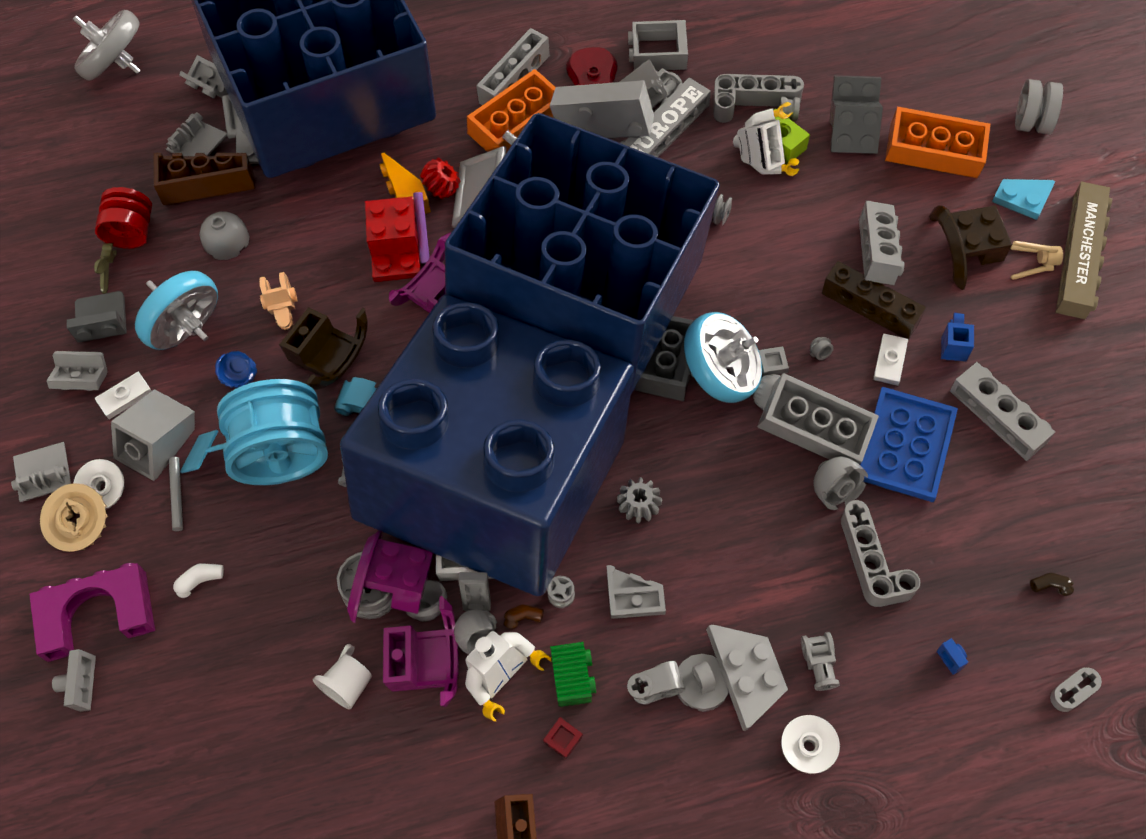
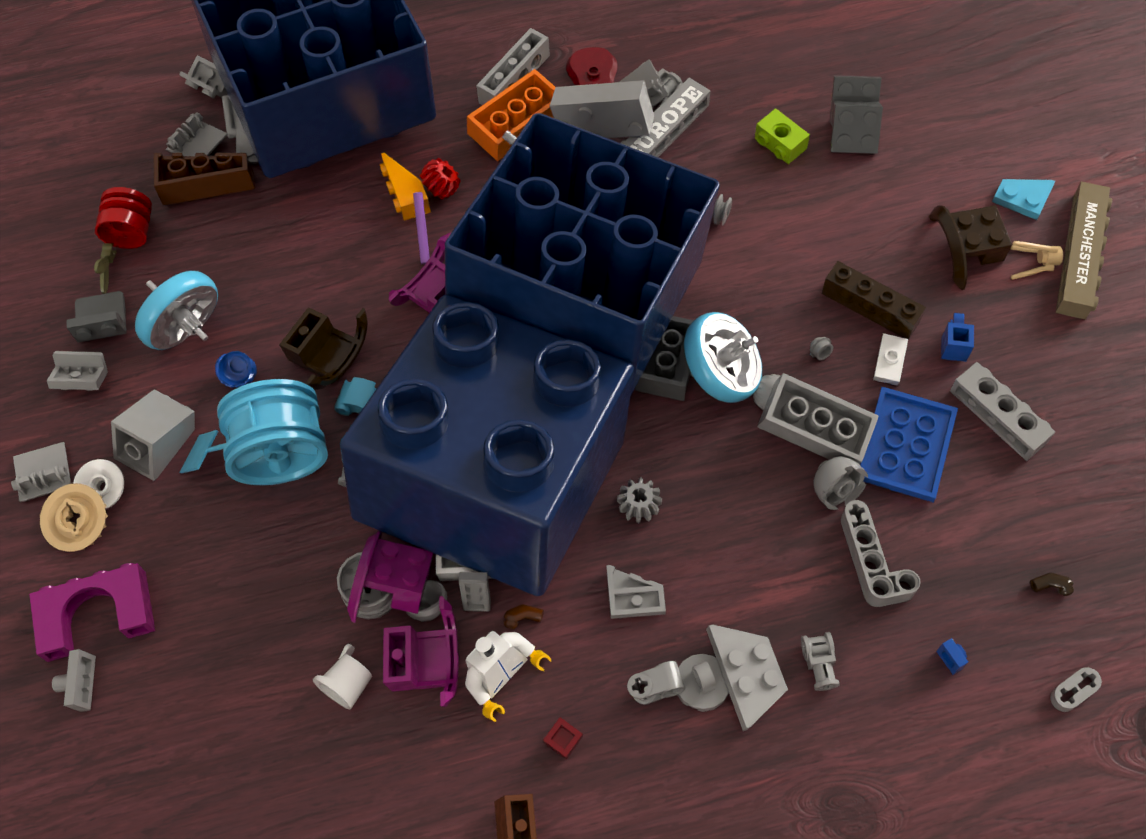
(106, 45): light grey wheel -> none
(123, 395): white plate -> none
(175, 493): light grey bar -> none
(196, 575): white arm -> none
(223, 235): light grey cylinder -> none
(279, 300): light nougat hinge -> none
(392, 238): red bracket -> none
(473, 176): light grey piece -> none
(473, 626): light grey hair -> none
(559, 586): light grey wheel -> none
(571, 674): green brick -> none
(657, 32): light grey window -> none
(752, 91): light grey beam -> none
(762, 143): white torso -> none
(773, 361): light grey plate -> none
(794, 107): light grey wheel -> none
(820, 734): white dish -> none
(880, 243): light grey brick -> none
(938, 142): orange brick -> none
(1039, 106): light grey wheel -> none

